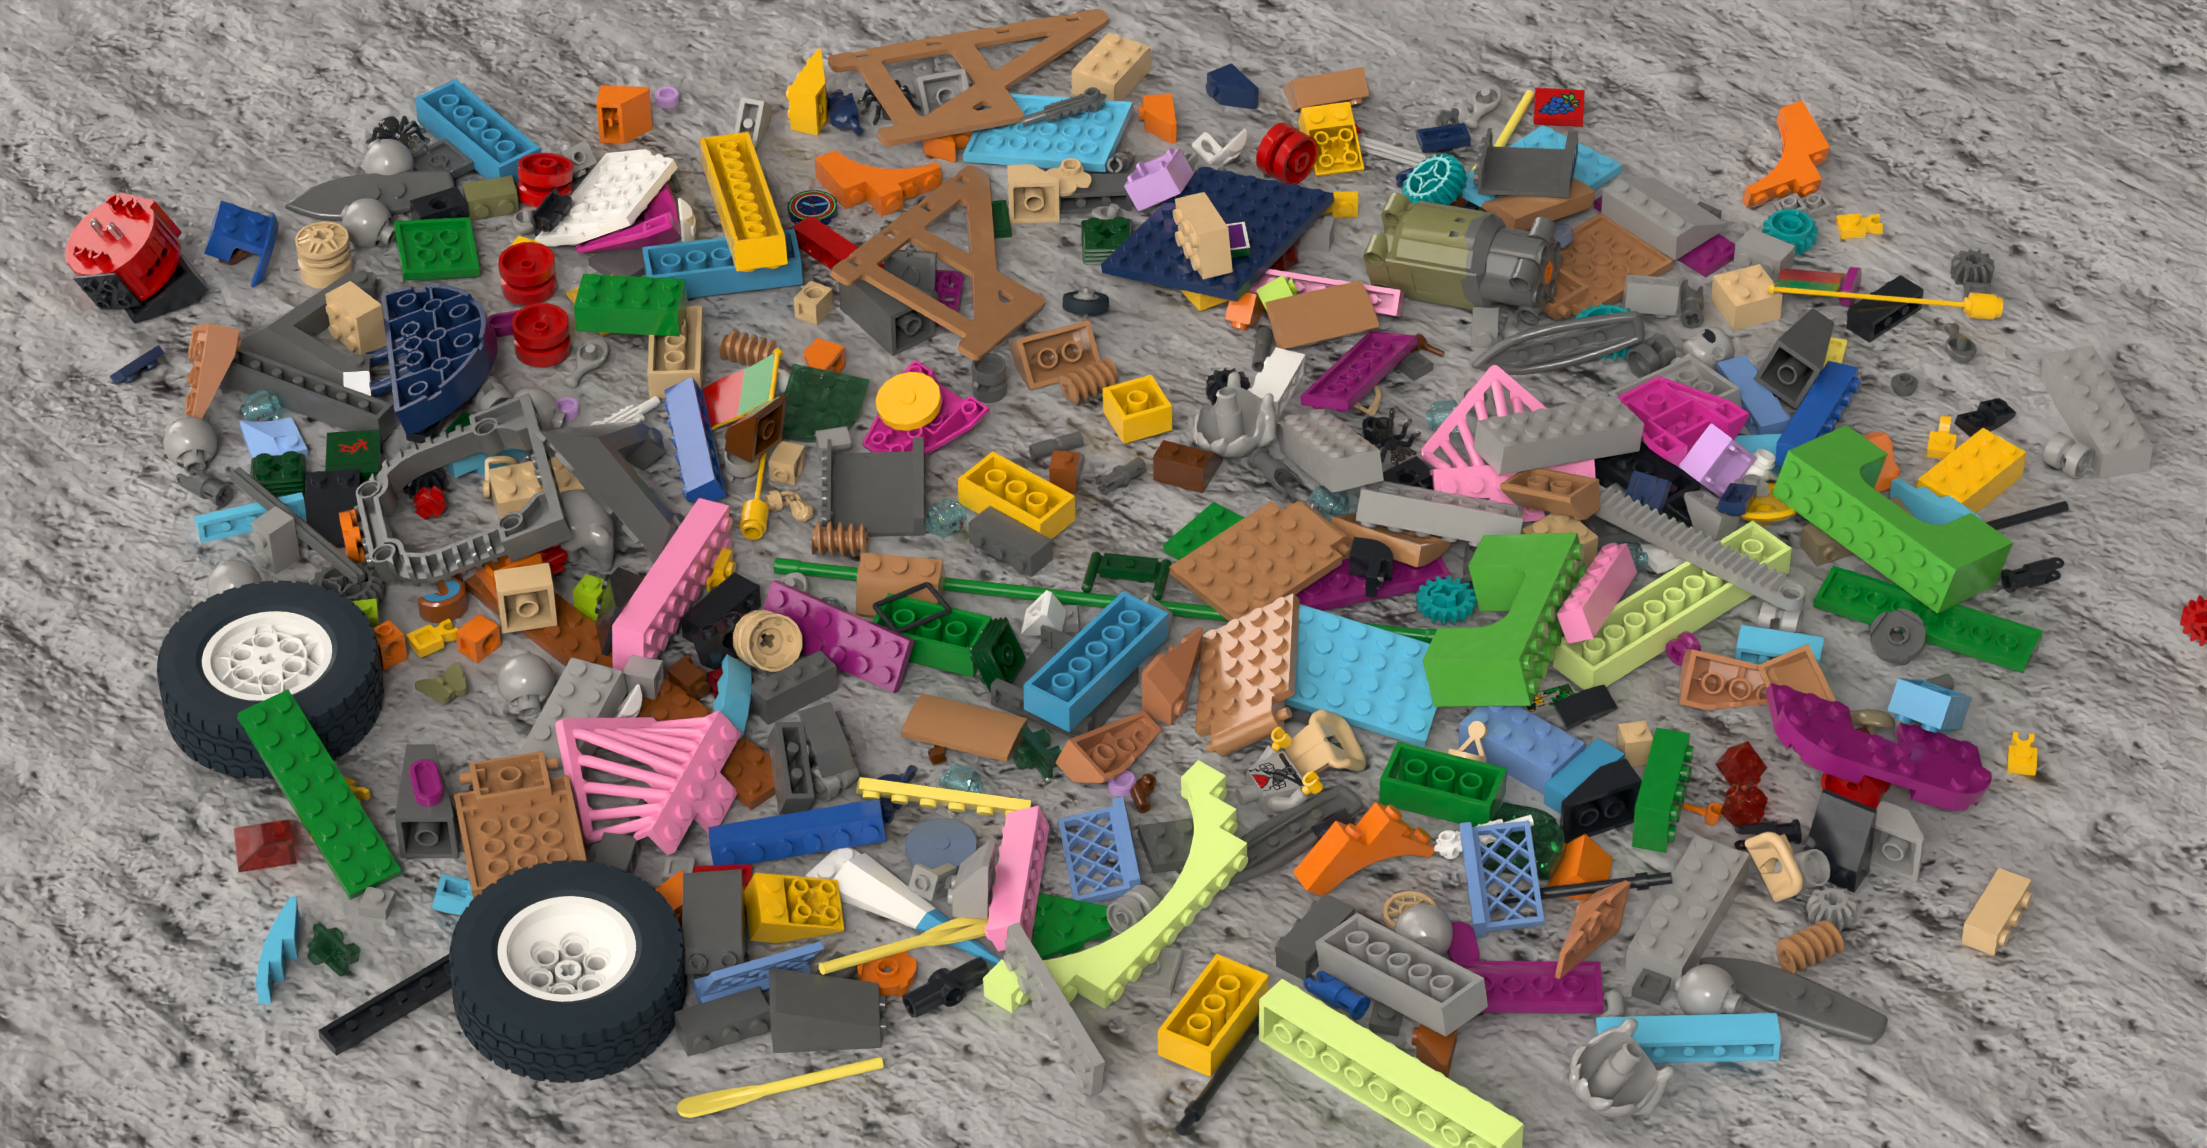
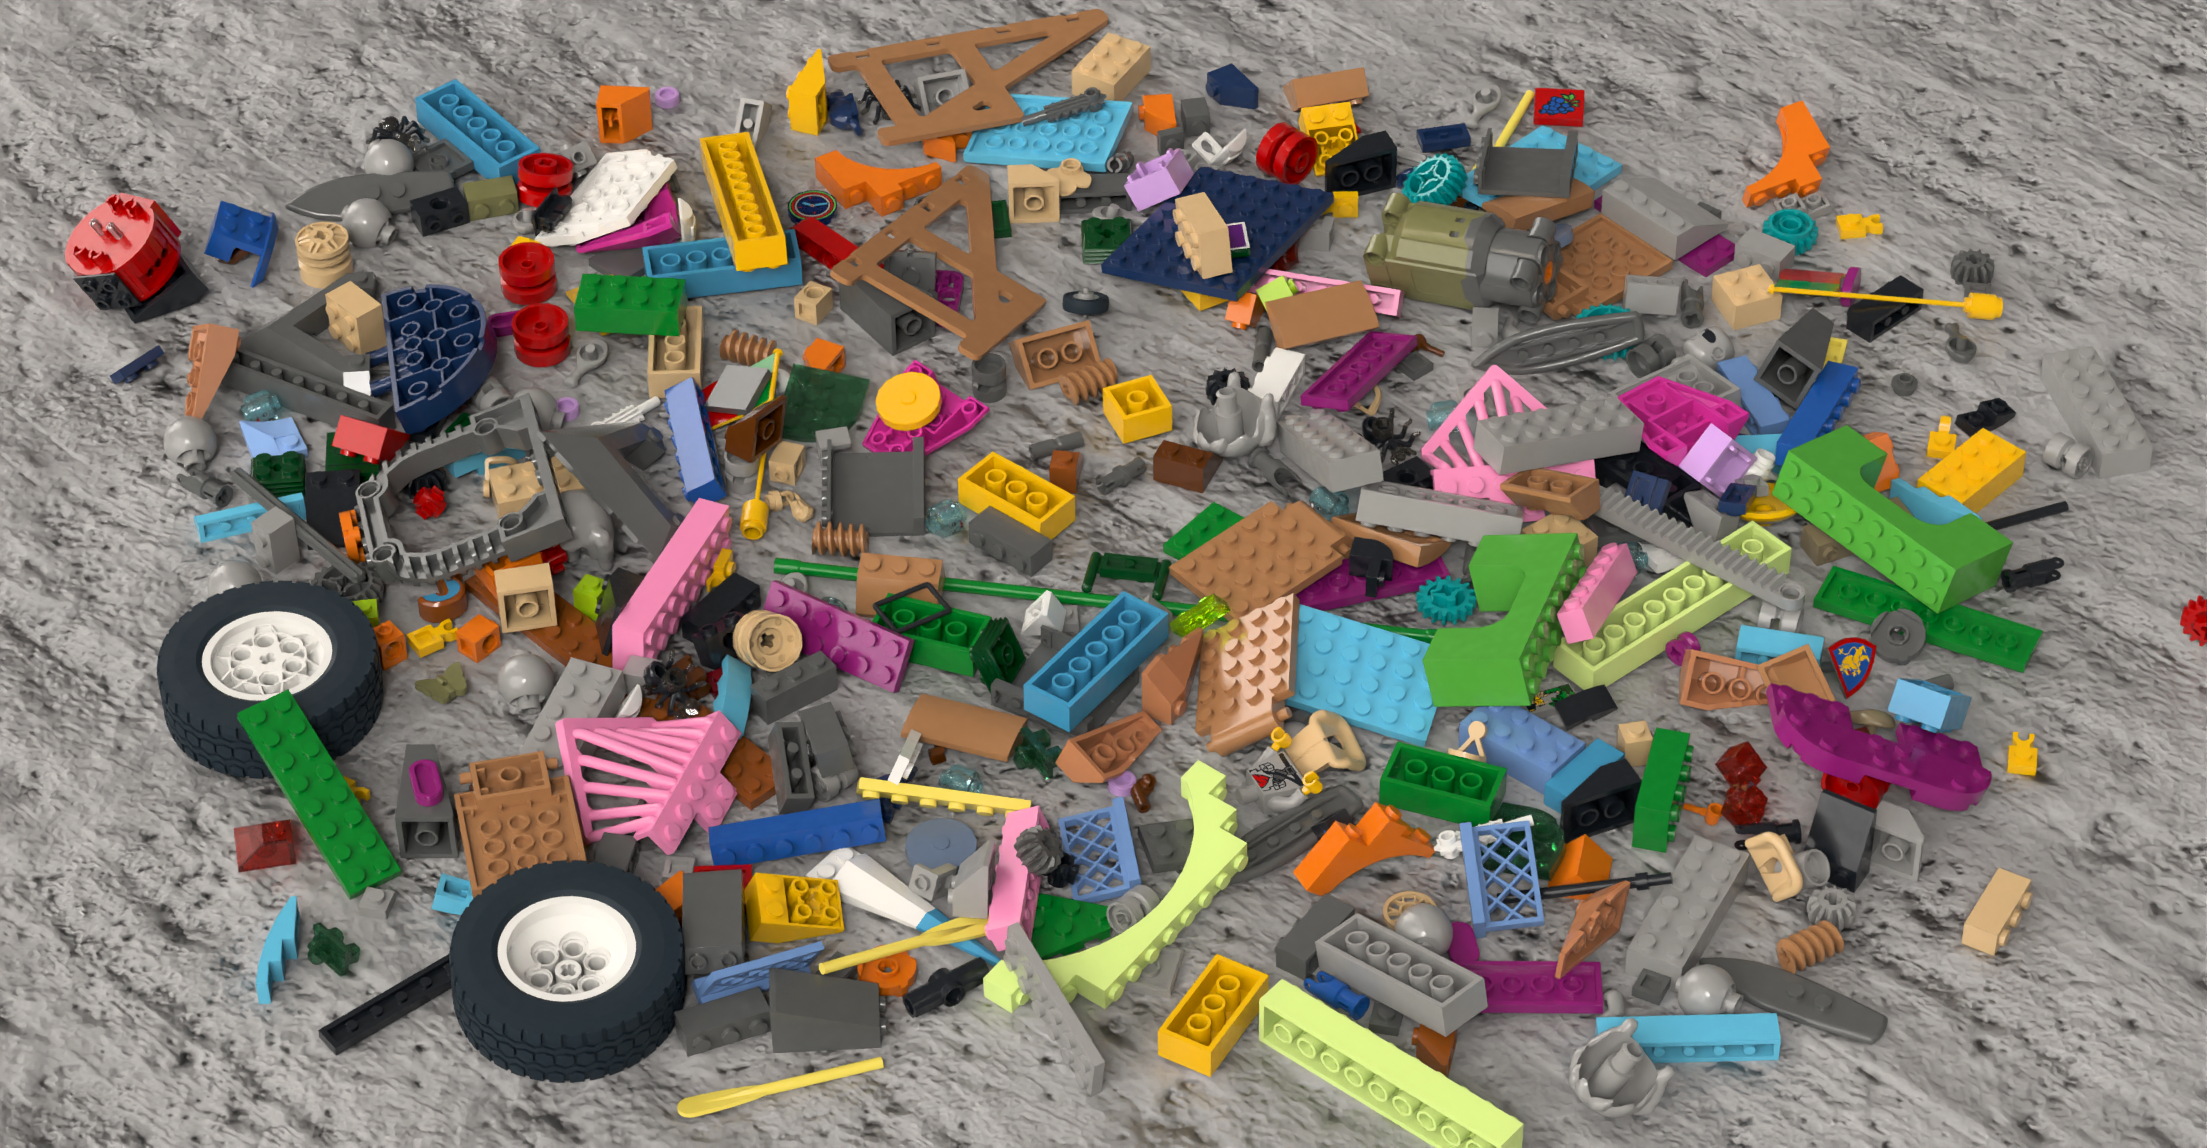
(368, 439): none -> slope
(436, 249): green plate -> none
(670, 684): none -> animal
(738, 389): none -> tile
(906, 758): none -> white plate
(1038, 850): none -> dark grey gear
(1064, 873): none -> black gear
(1170, 138): none -> dark grey plate
(1195, 116): none -> dark grey brick
(1196, 1108): black bar -> none
(1201, 615): none -> clear neon green plate
(1363, 166): none -> black slope
(1445, 115): dark grey plate -> none
(1851, 662): none -> shield

